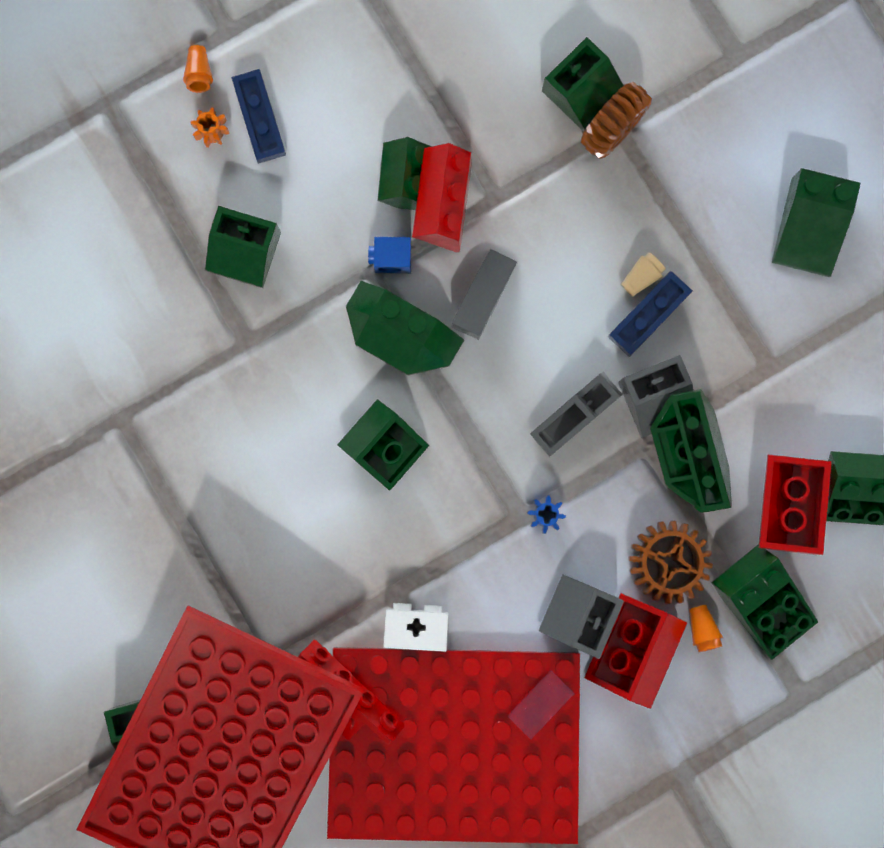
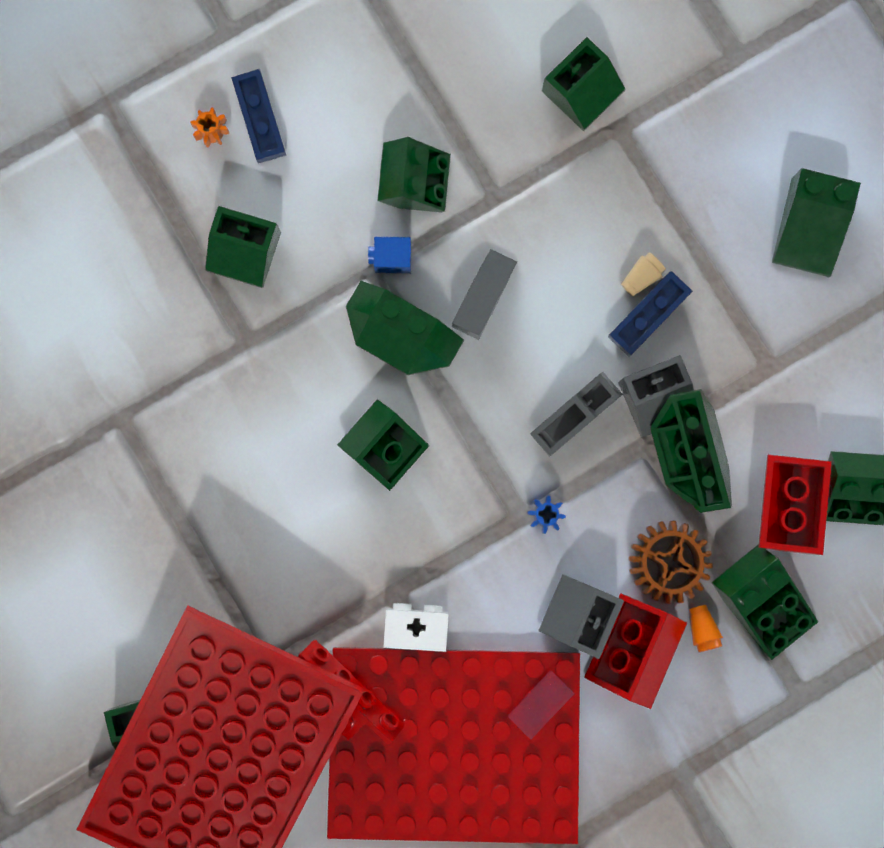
(197, 70): orange cone -> none
(443, 196): red slope -> none
(616, 120): dark orange gear -> none

